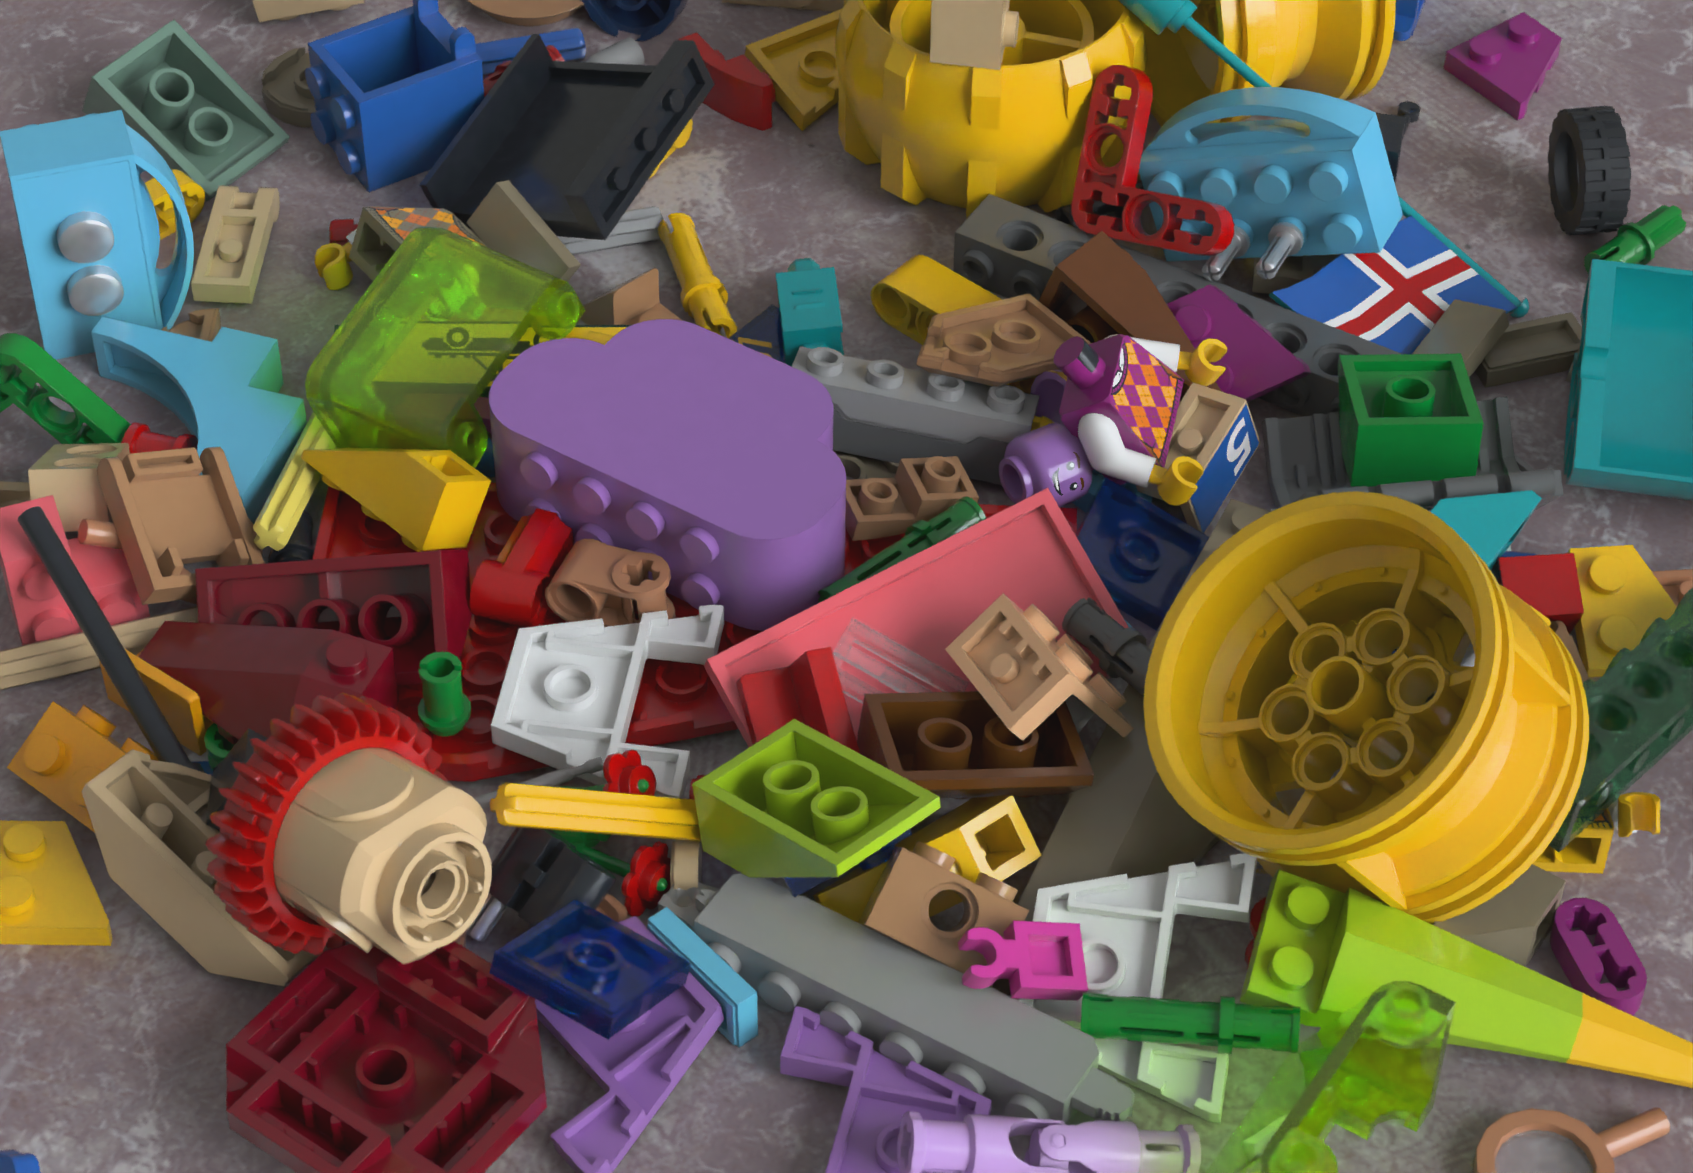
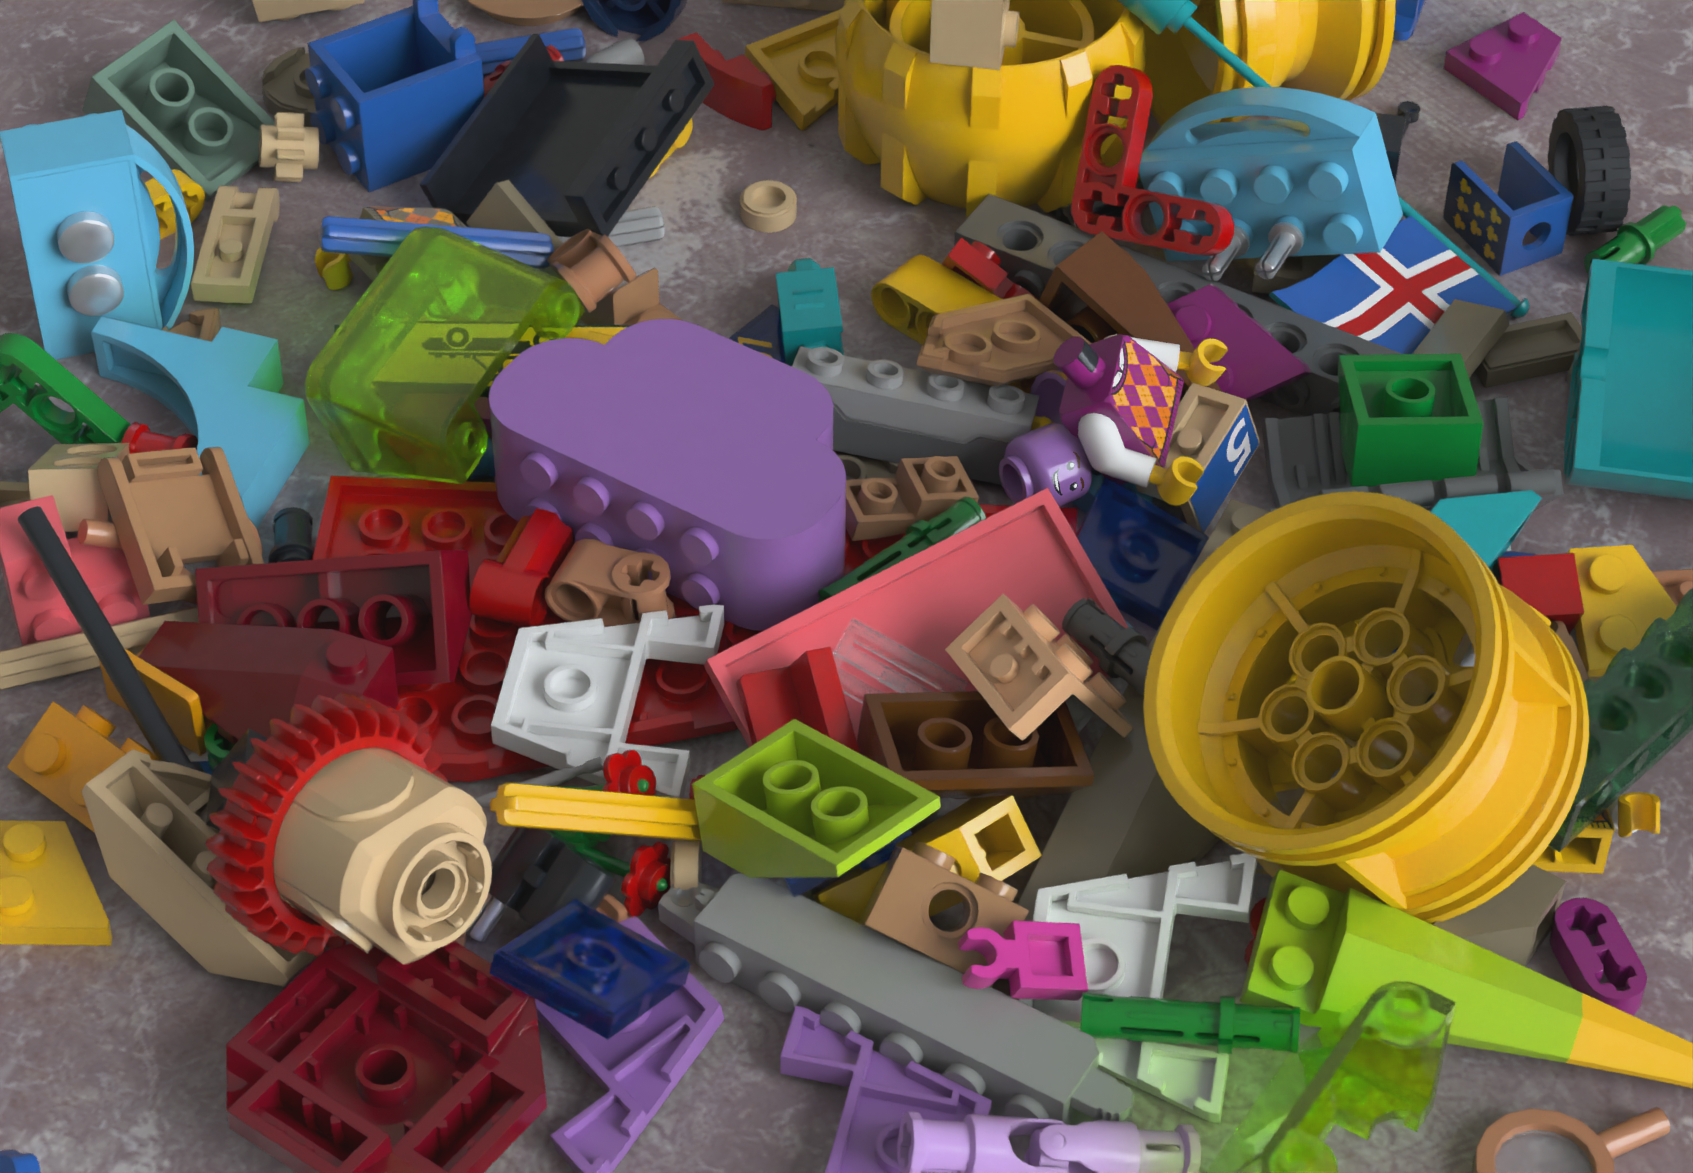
(288, 147): none -> tan gear
(291, 489): light yellow axle -> none
(385, 237): none -> blue axle
(417, 492): yellow slope -> none
(443, 704): green pin -> none
(591, 266): none -> nougat piece
(701, 291): yellow pin -> none
(714, 974): medium azure tile -> none
(768, 206): none -> tan tile
(982, 267): none -> red plate
(1497, 223): none -> blue piece

